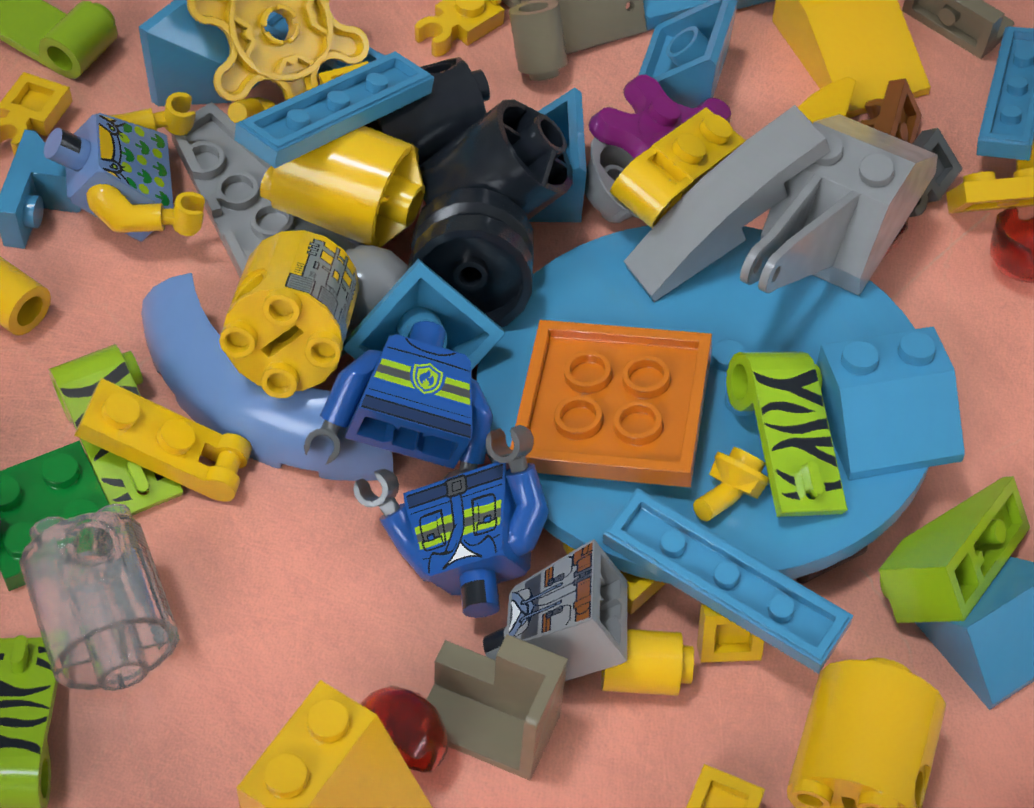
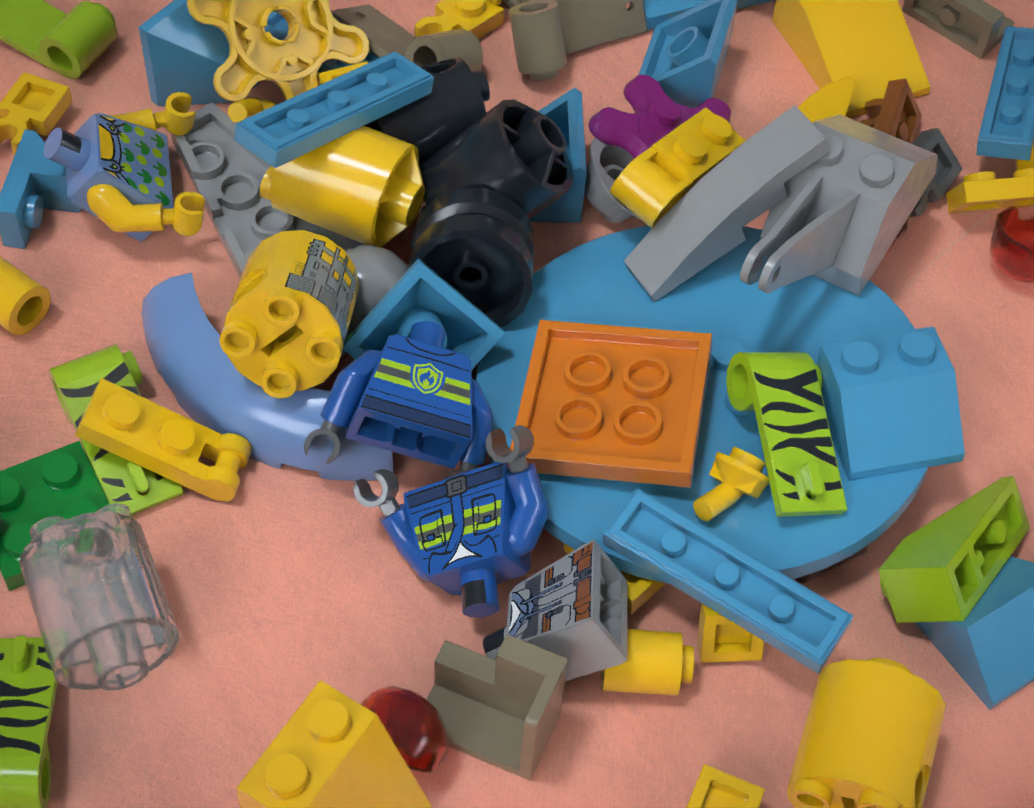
(387, 37): none -> dark tan door

